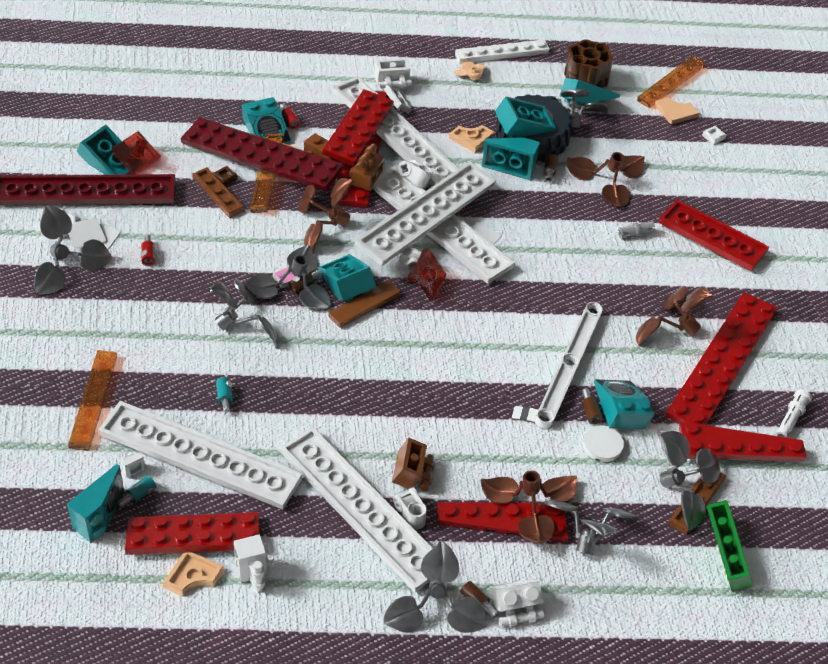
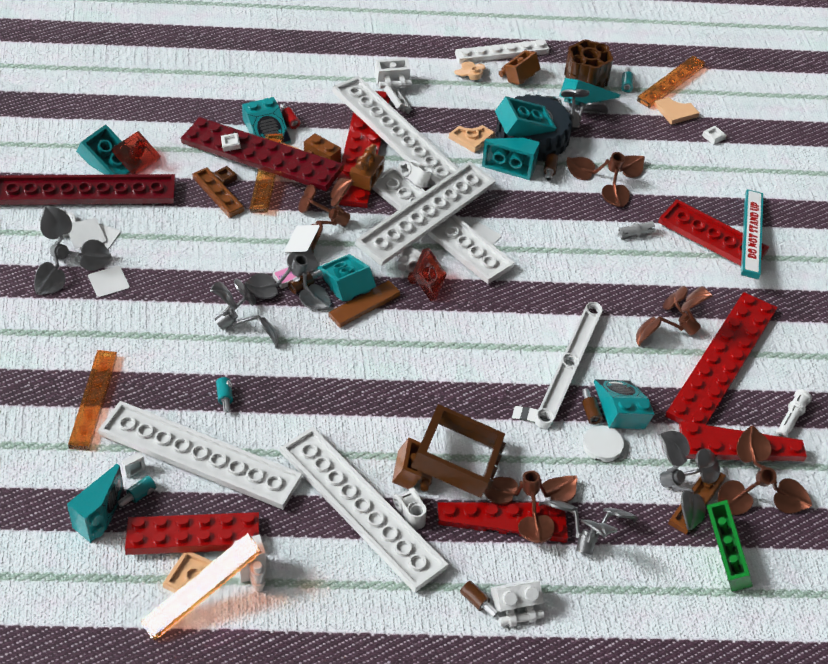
(108, 281): none -> white sticker
(148, 251): red piece -> none
(201, 587): none -> tile
(230, 142): none -> white tile
(302, 238): none -> white sticker
(358, 127): red plate -> none
(439, 567): flat silver plant -> none
(450, 472): none -> reddish brown window
(521, 67): none -> dark orange brick
(627, 80): none -> teal piece
(752, 234): none -> tile
(790, 494): none -> copper plant

